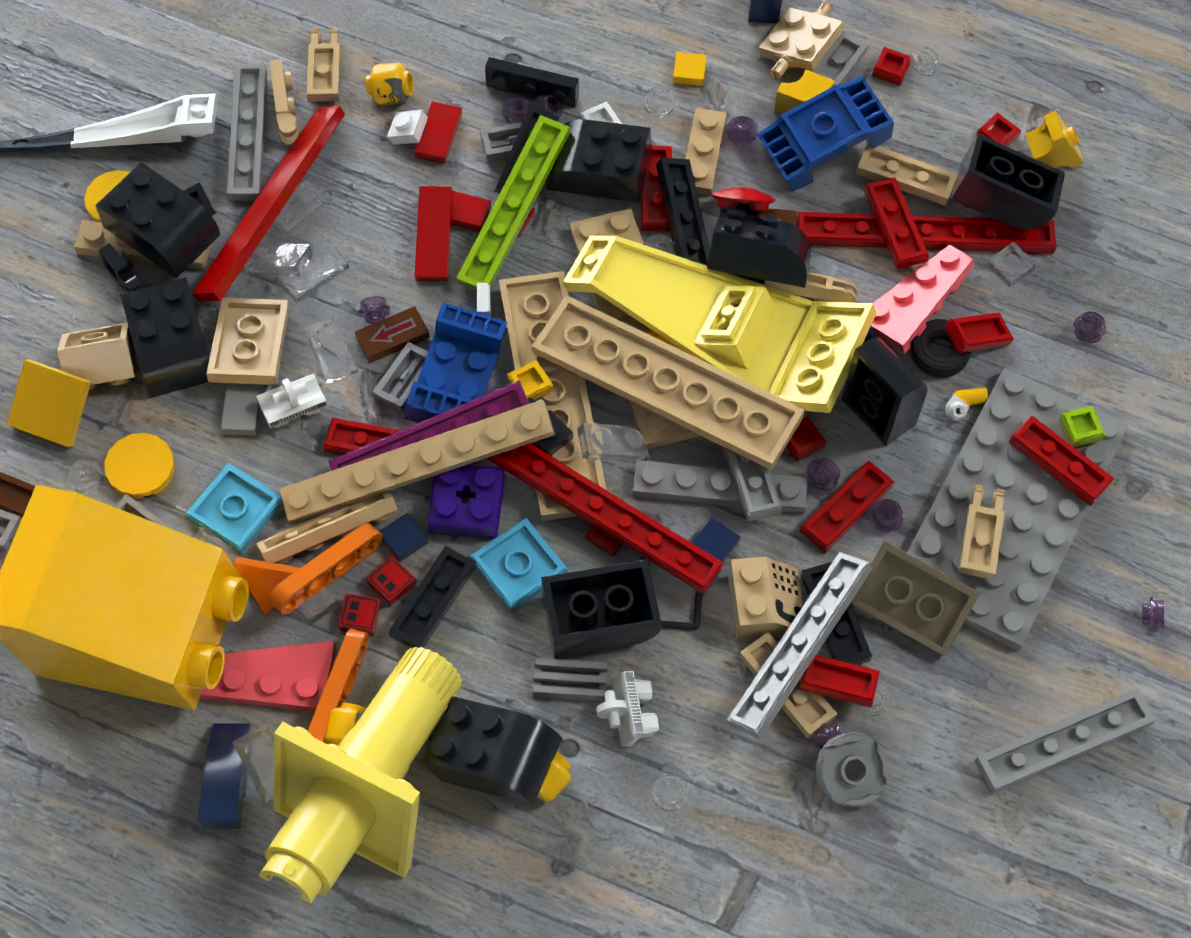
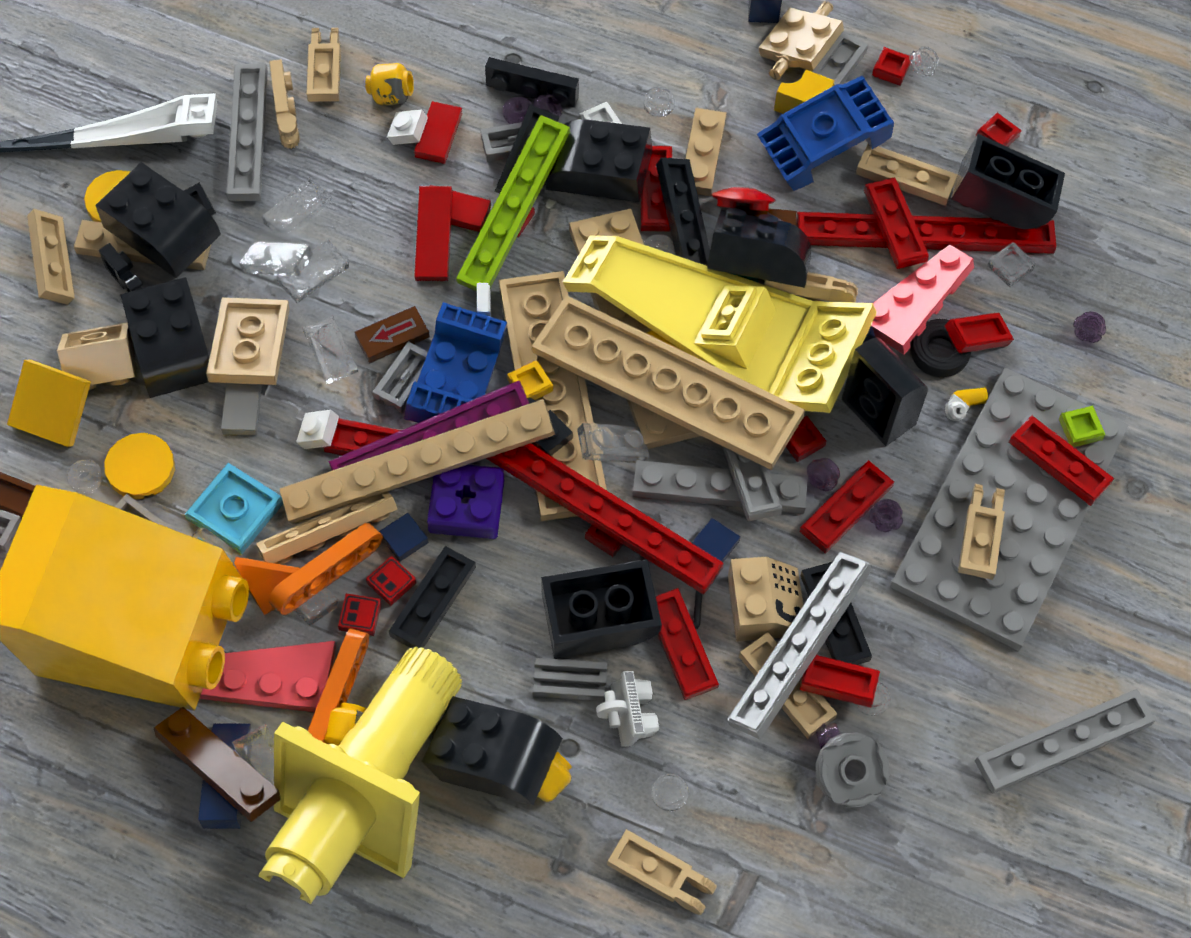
(50, 257): none -> tan plate
(217, 764): none -> reddish brown plate
(268, 205): red tile -> none
(291, 401): white hips -> none
(317, 429): none -> white plate
(373, 309): clear purple plate -> none
(516, 563): medium azure tile -> none
(659, 871): none -> tan hinge
(684, 647): none -> red tile
(689, 69): yellow tile -> none
(742, 137): clear purple plate -> none
(915, 598): dark tan plate -> none
(1055, 143): yellow brick -> none
(1153, 614): clear purple plate -> none

